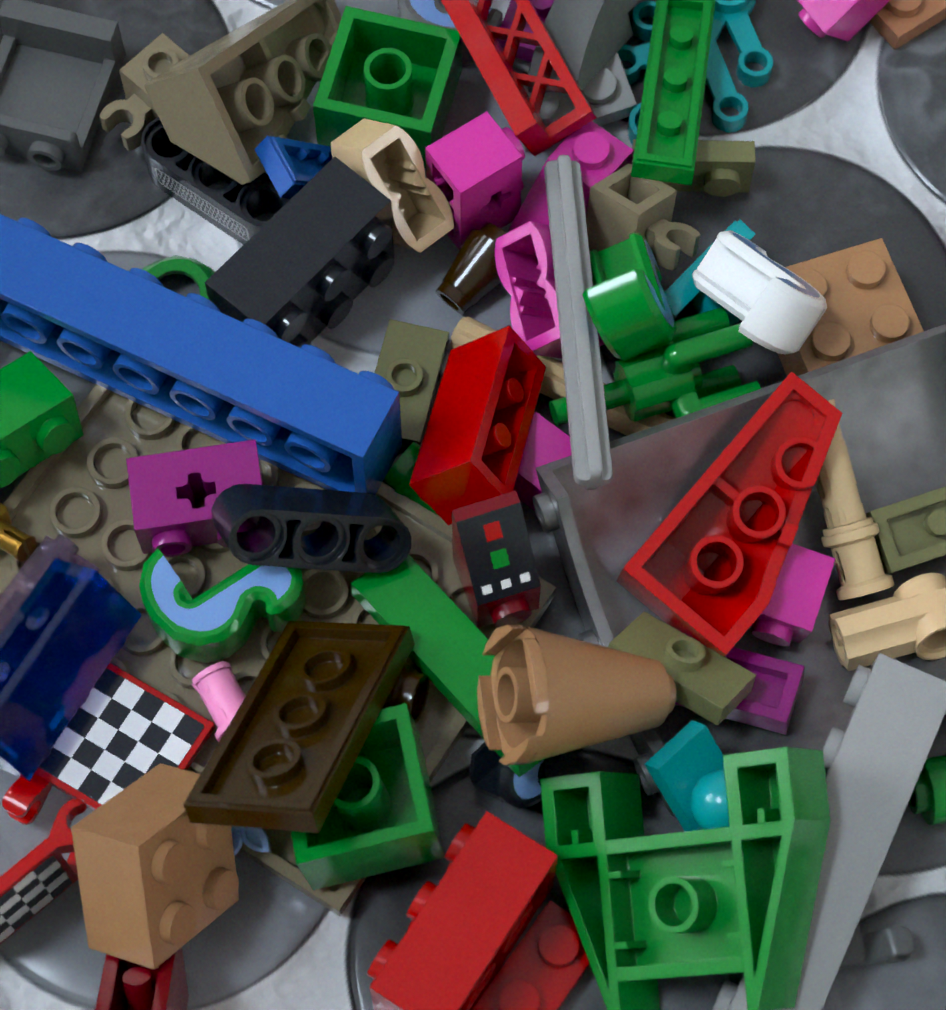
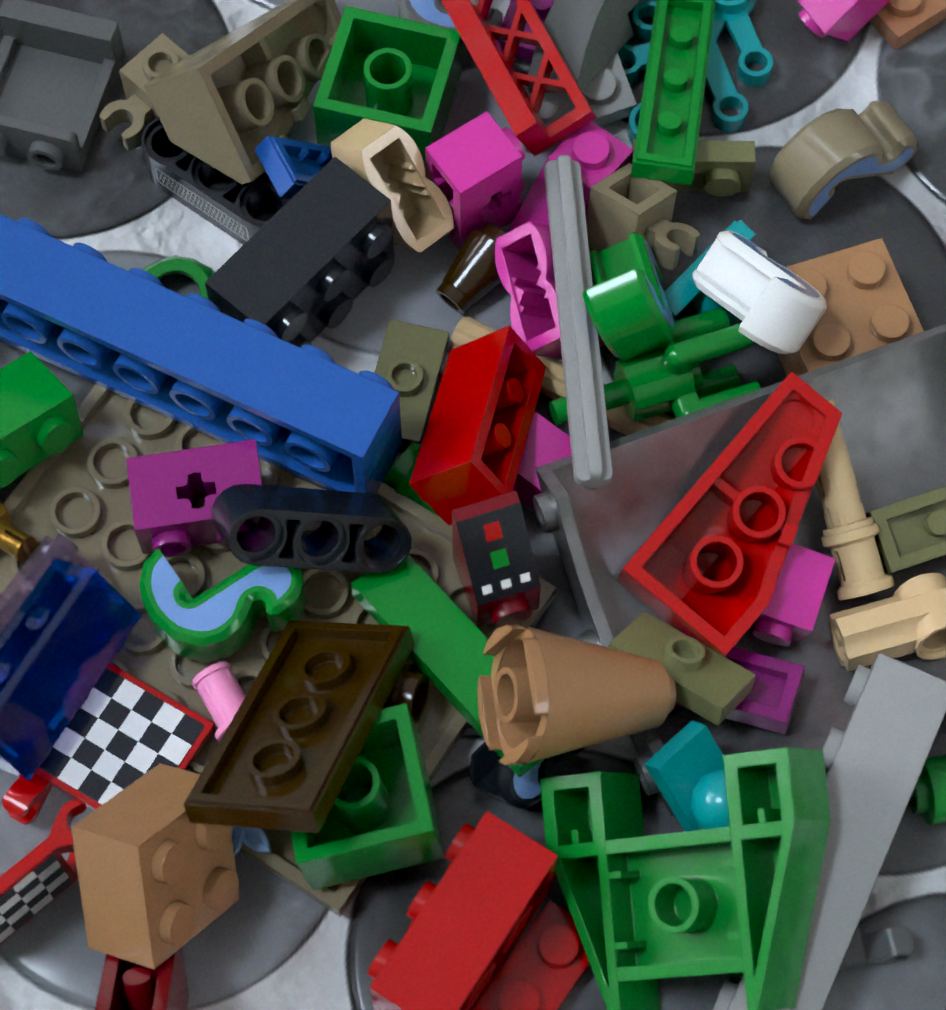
(840, 148): none -> dark tan animal

